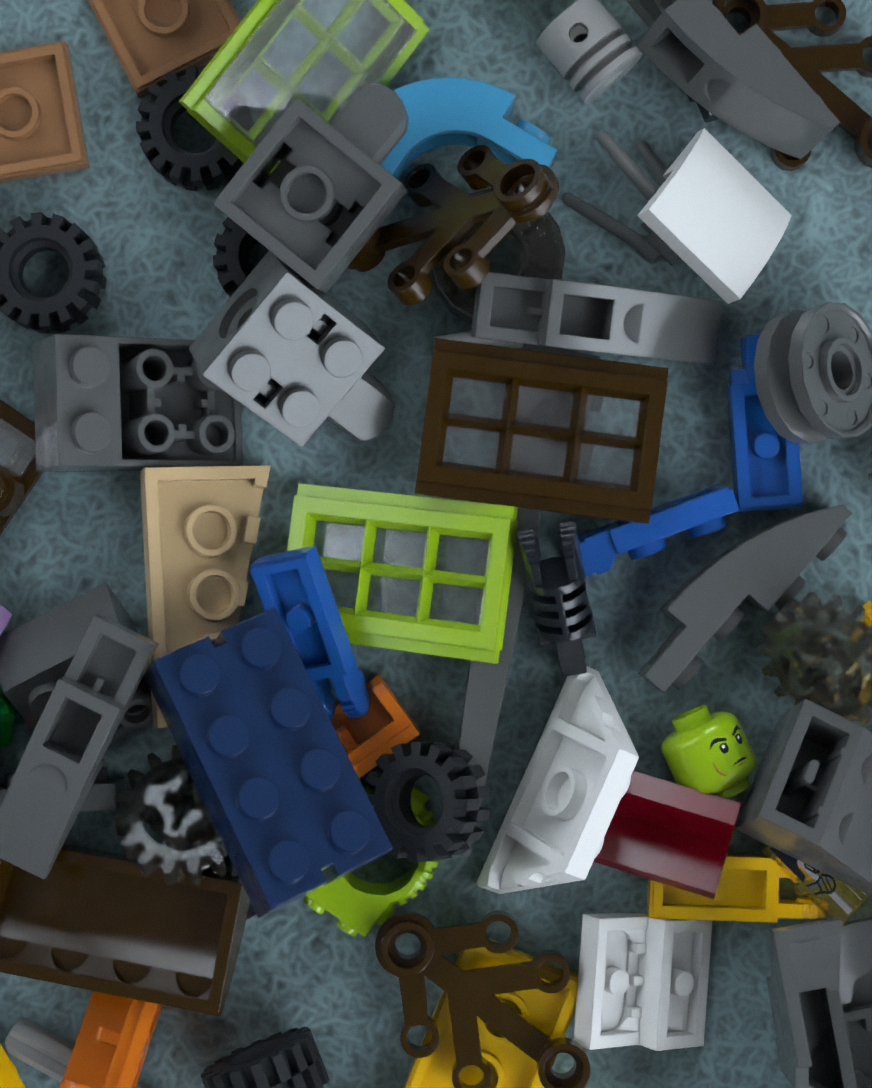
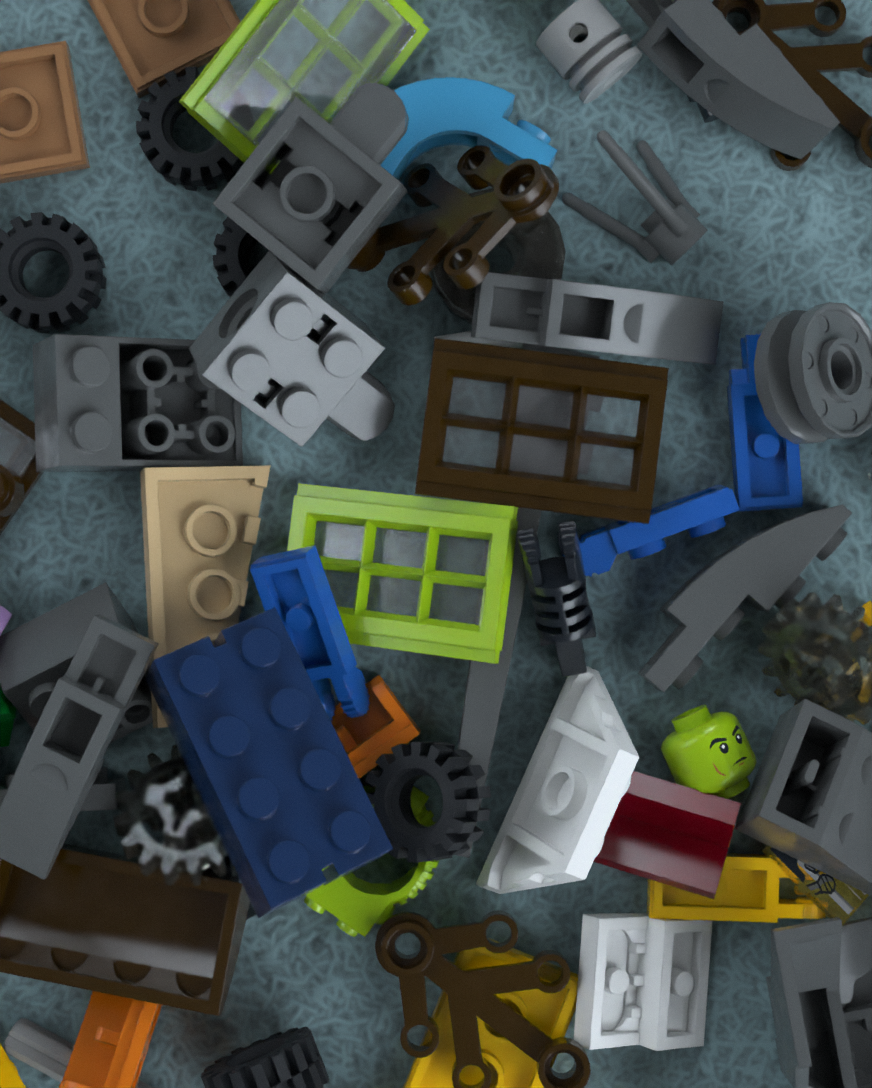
(716, 217): white slope -> none

